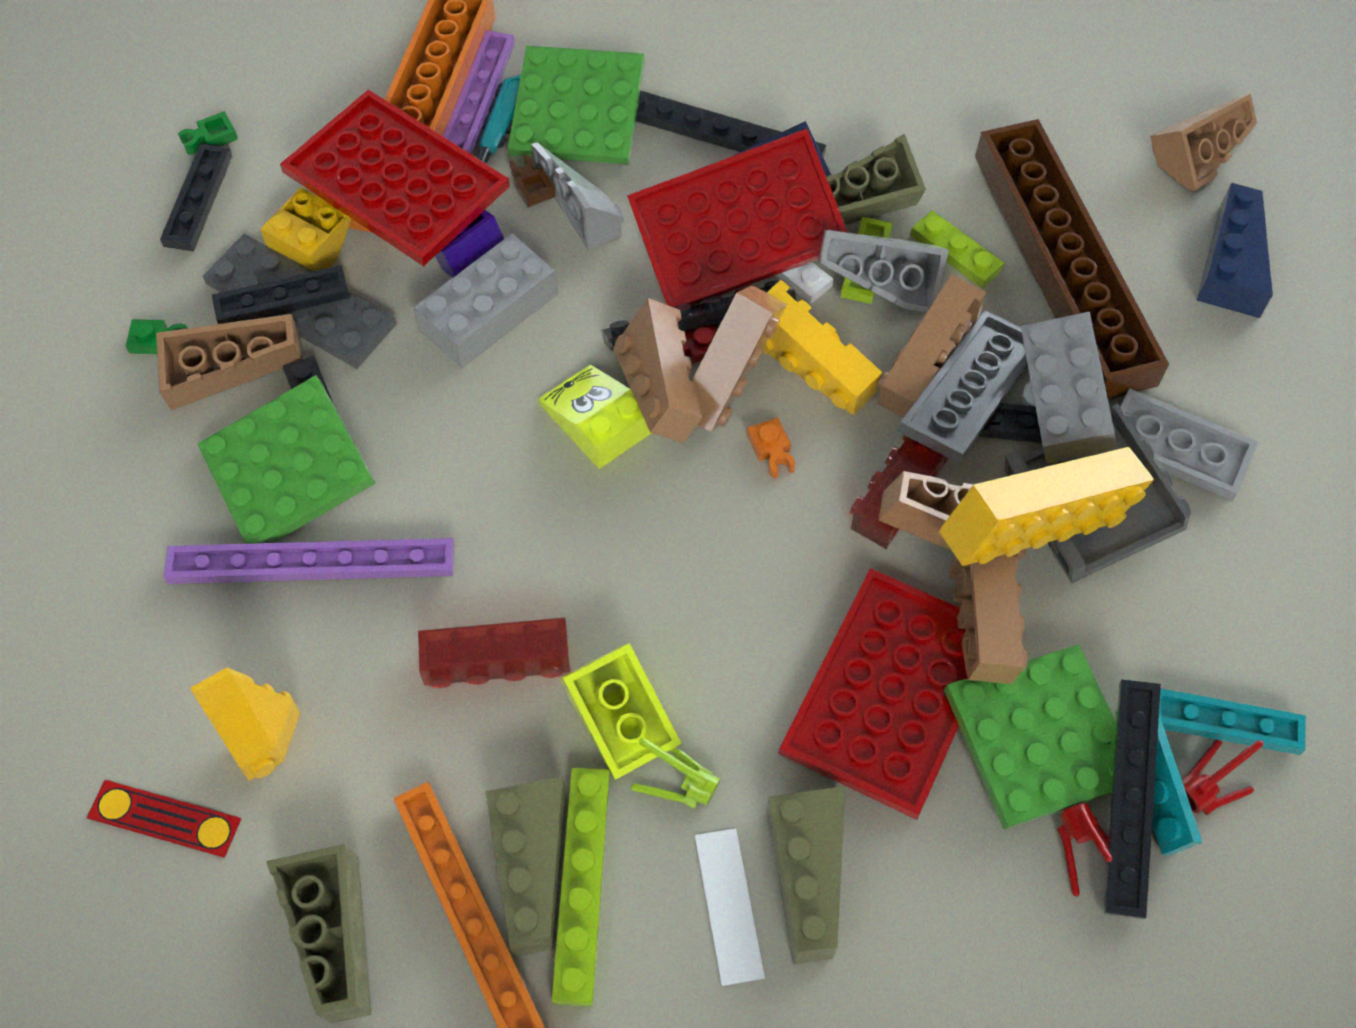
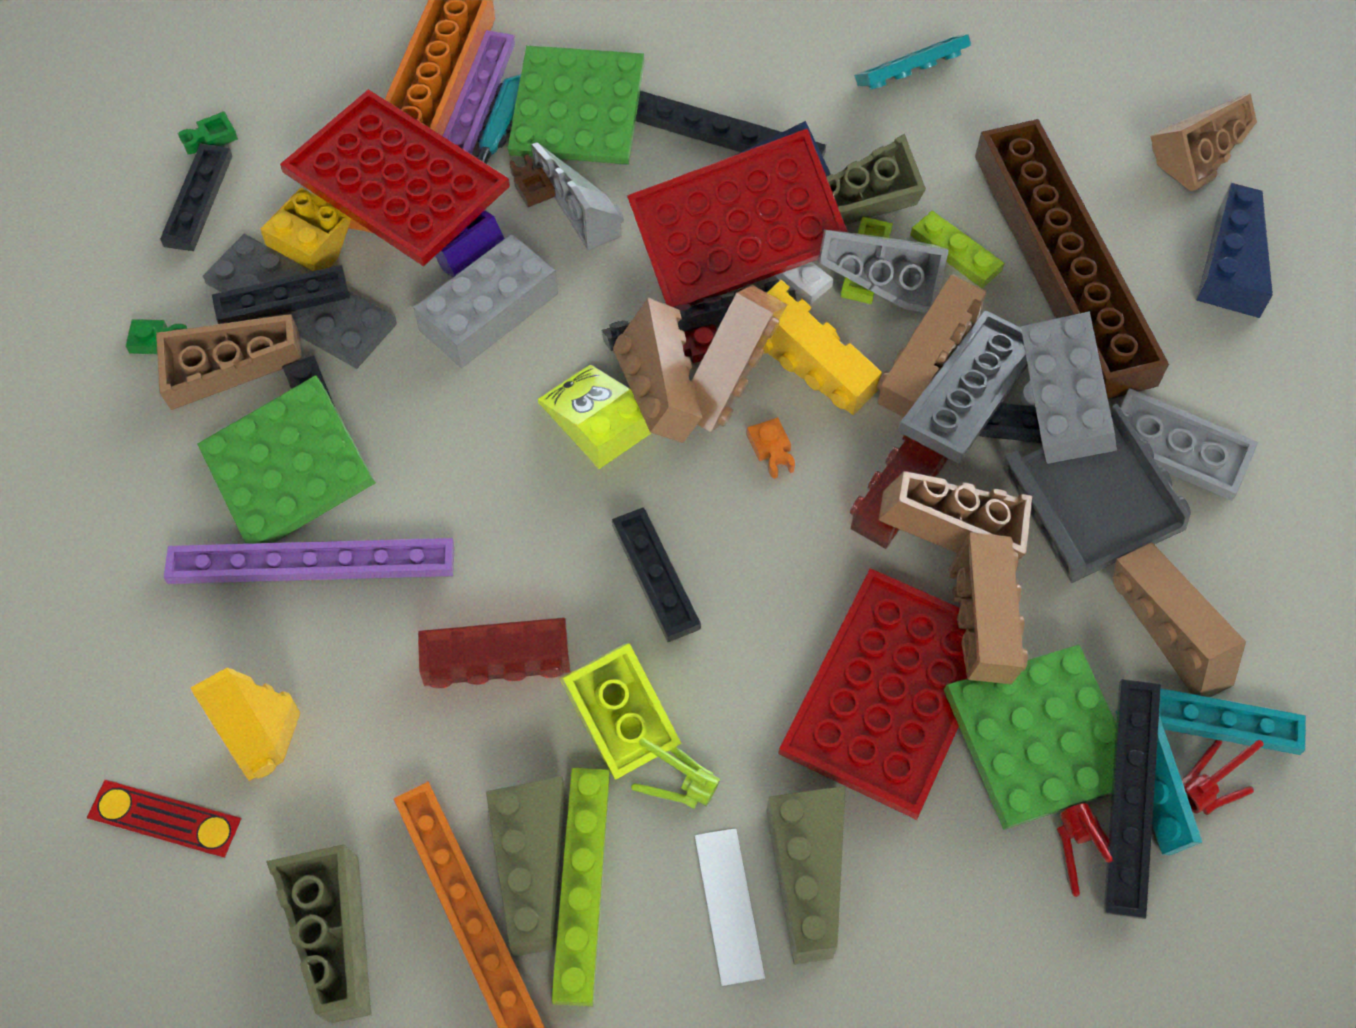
(656, 574): none -> black plate
(922, 58): none -> teal plate
(1045, 505): yellow brick -> none
(1180, 621): none -> medium nougat wedge

